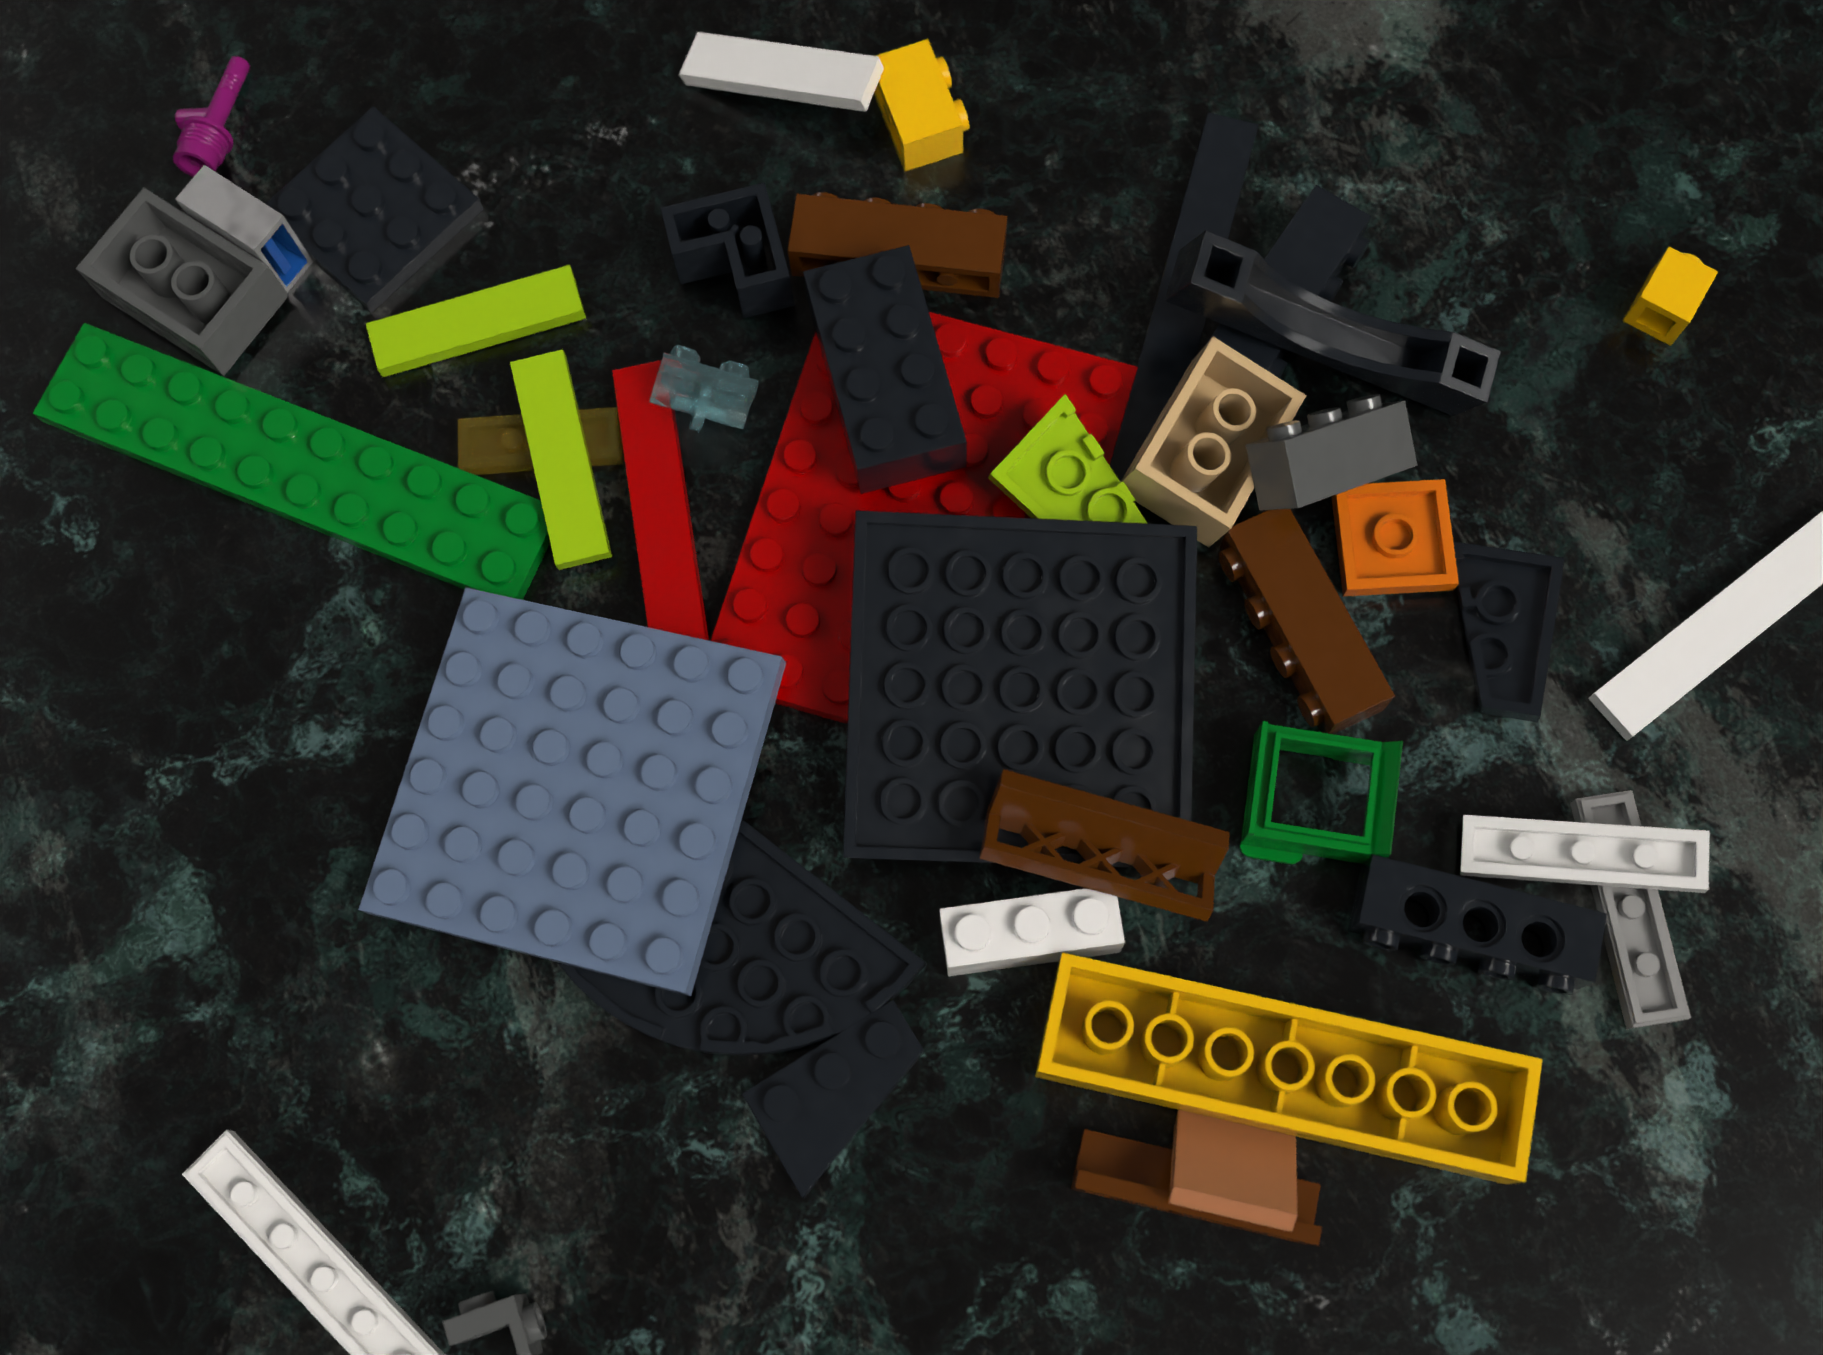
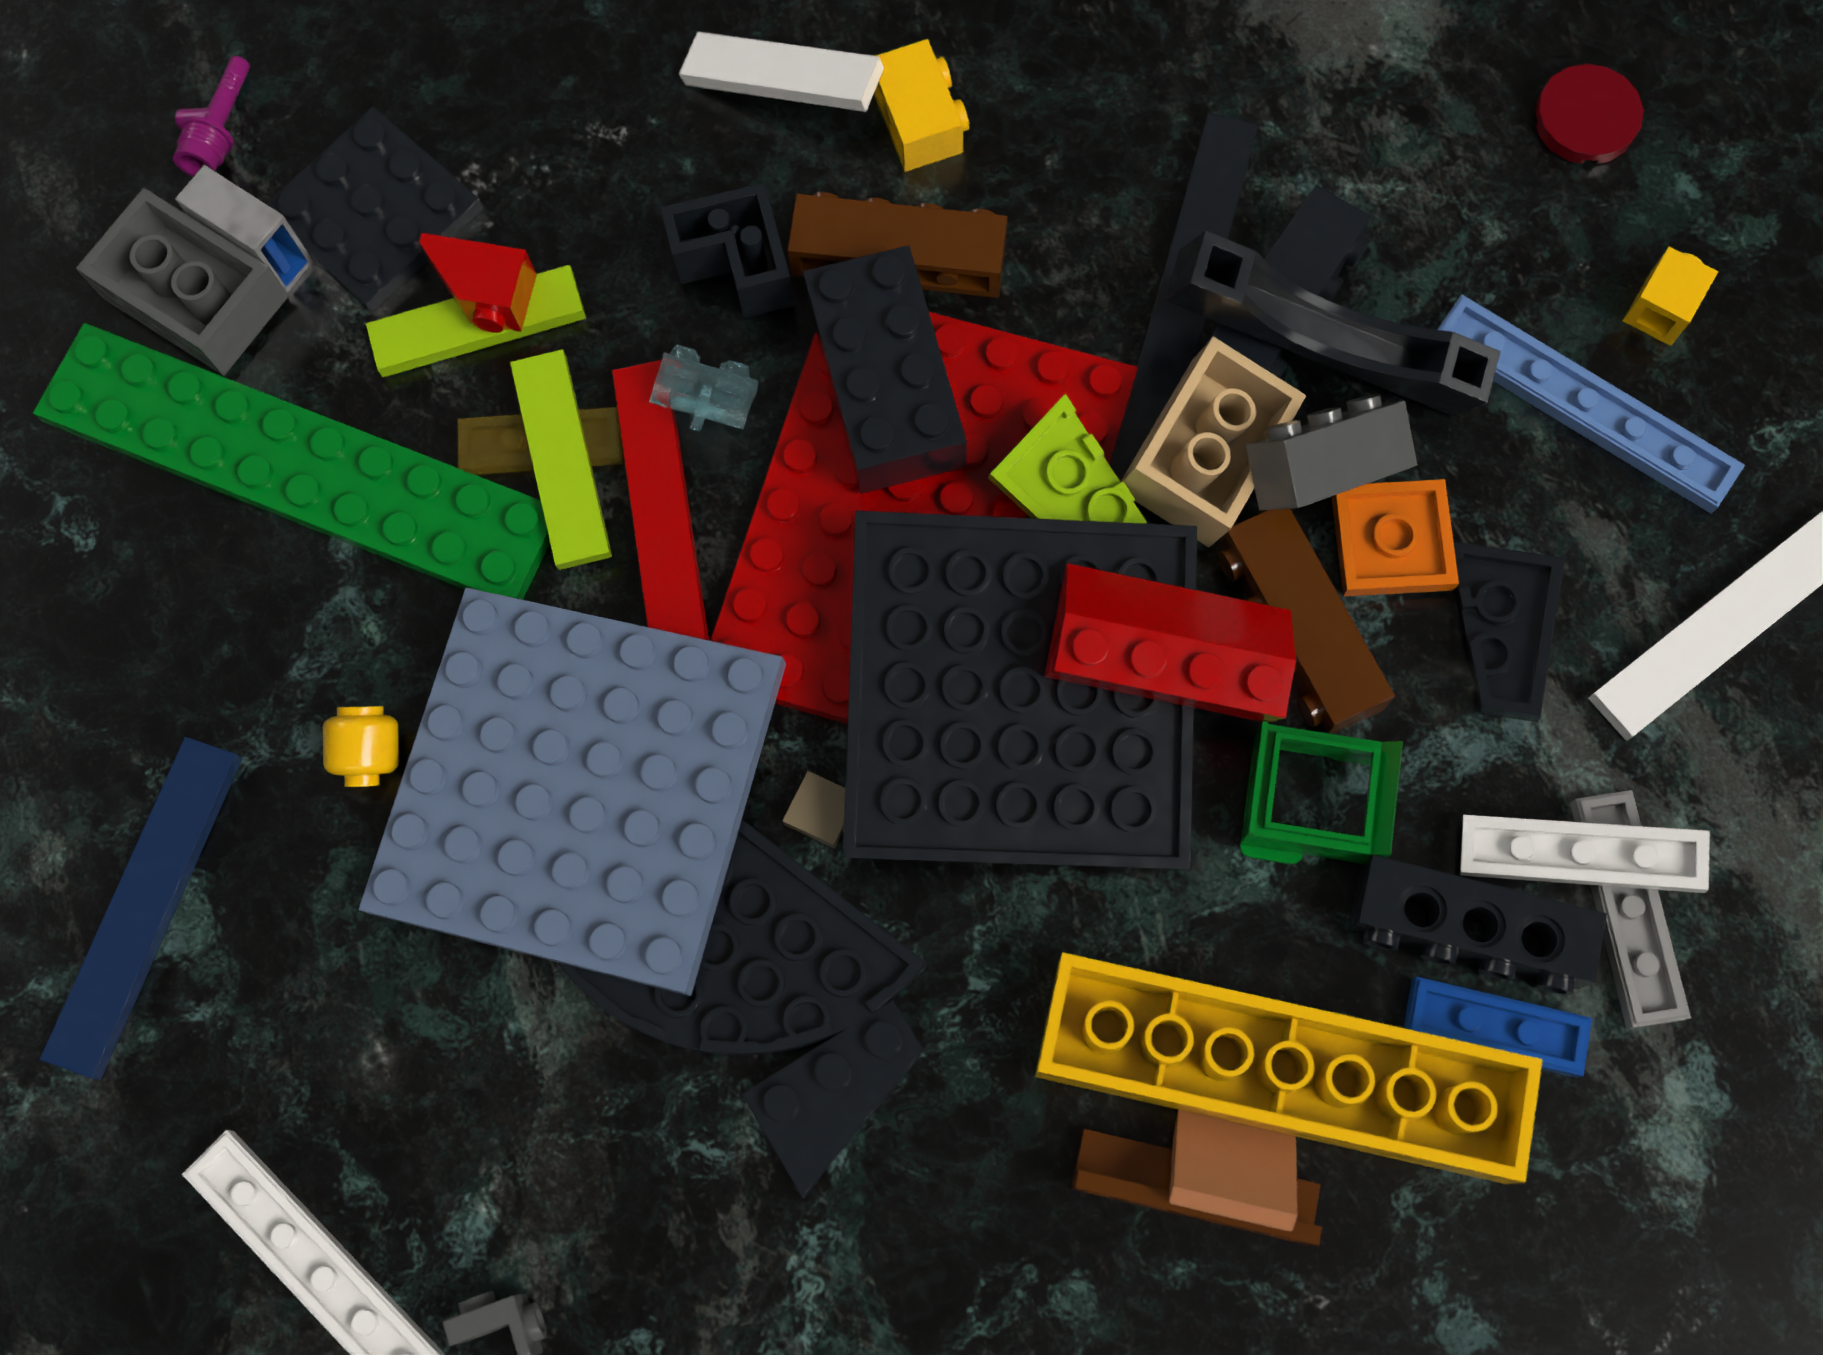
(141, 909): none -> dark blue tile
(360, 745): none -> yellow head
(484, 279): none -> red slope
(818, 810): none -> dark tan tile
(1030, 930): white brick -> none
(1104, 834): reddish brown fence -> none
(1172, 644): none -> red slope
(1500, 1024): none -> blue tile
(1588, 114): none -> dark red tile
(1599, 409): none -> medium blue tile

